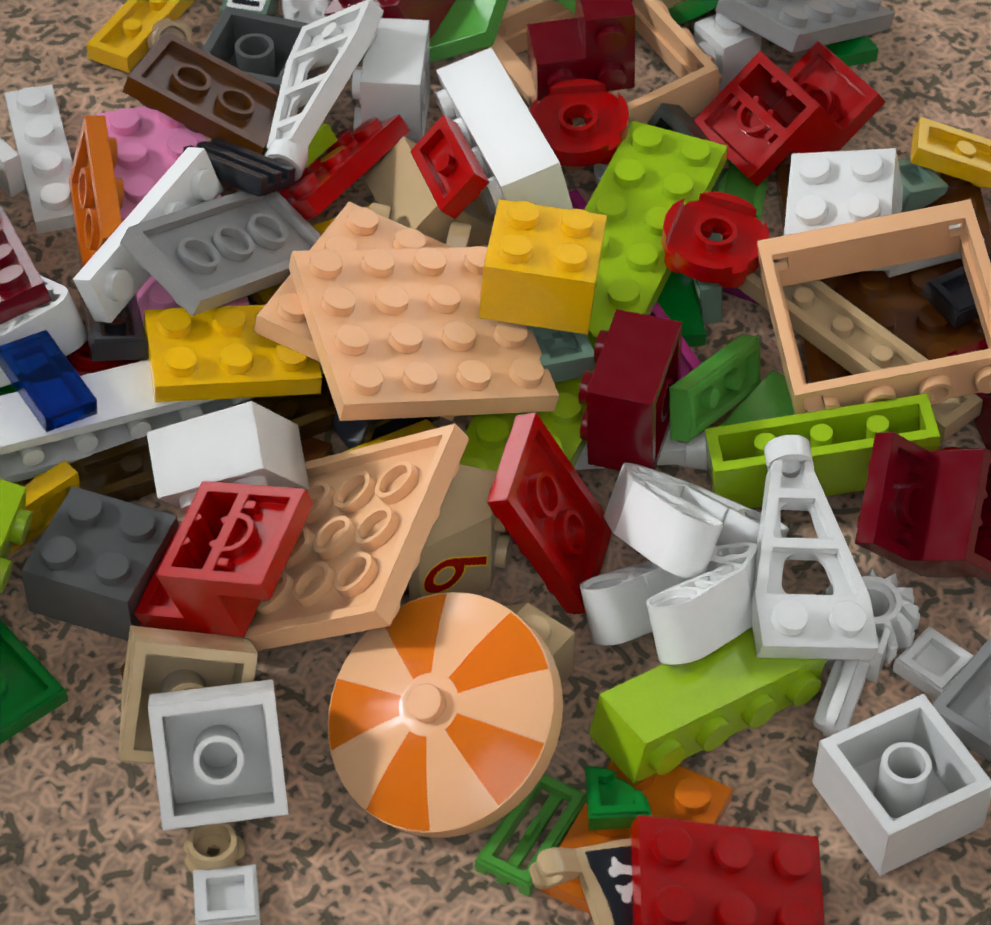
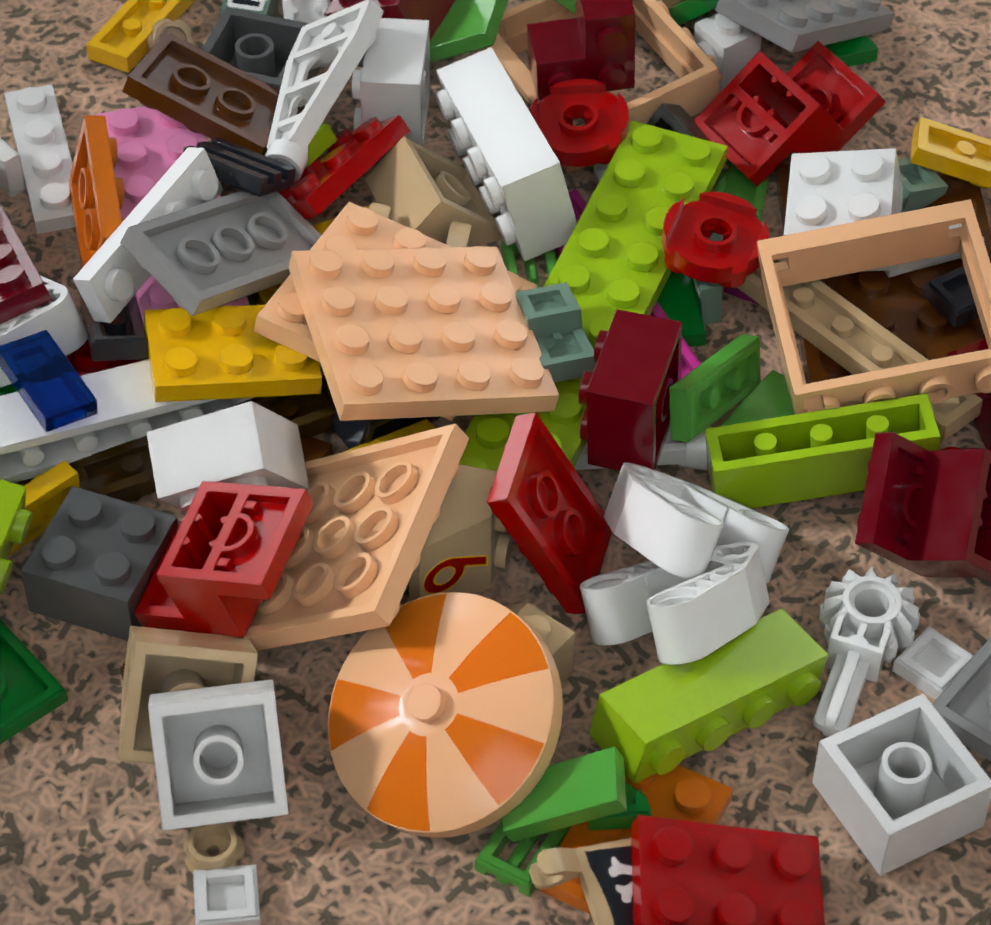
(449, 167): red plate -> none
(542, 266): yellow brick -> none
(571, 795): none -> bright green tile
(806, 623): white plate -> none

